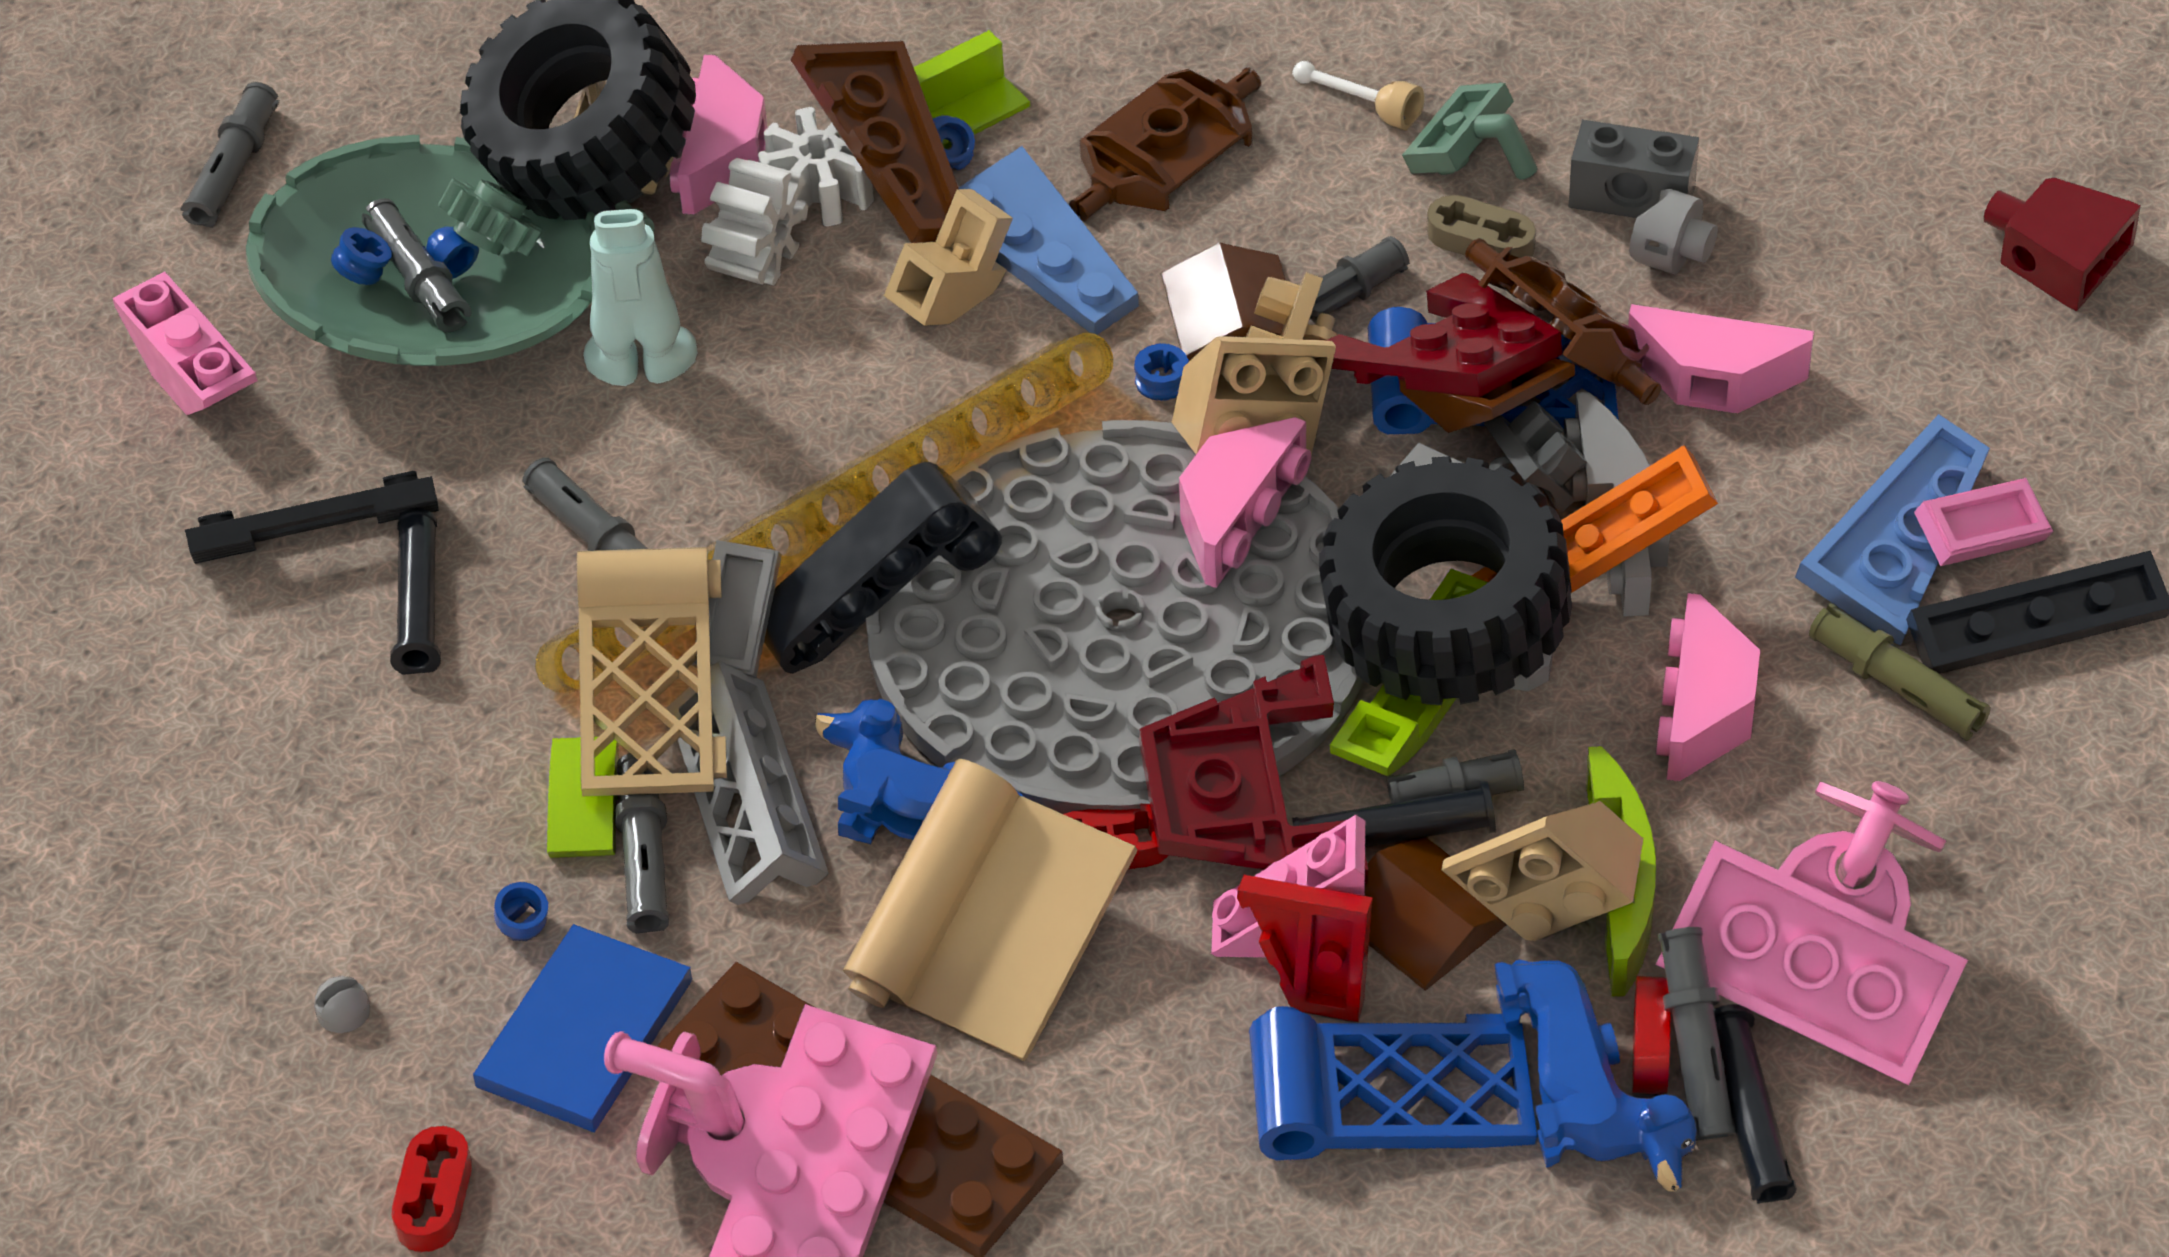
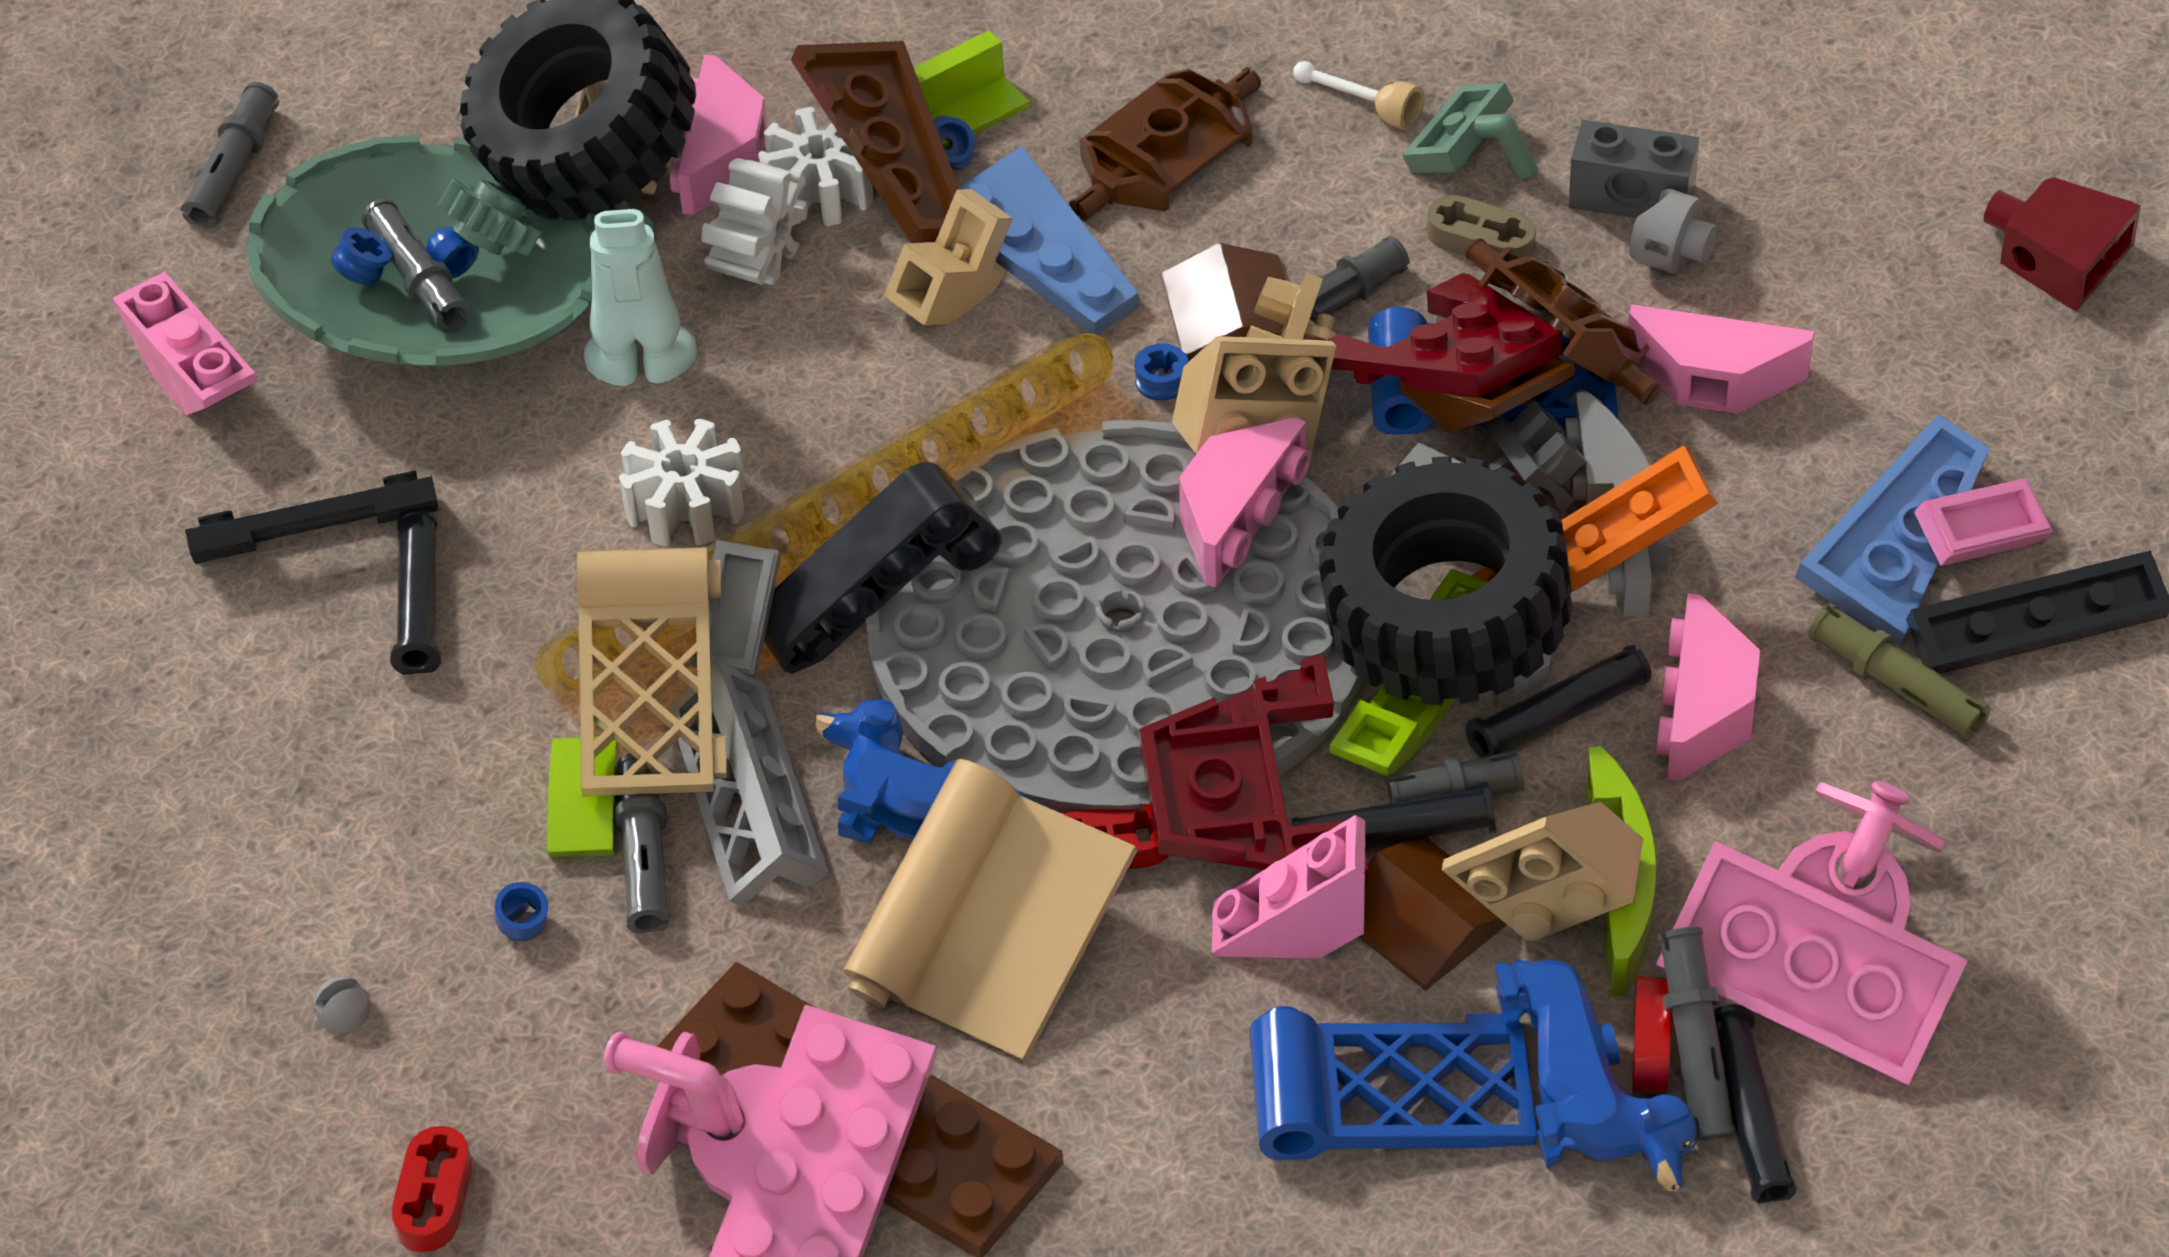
(559, 1032): blue tile -> none
(578, 508): dark grey pin -> none
(682, 482): none -> white gear
(1313, 942): red wing -> none
(1558, 703): none -> black pin

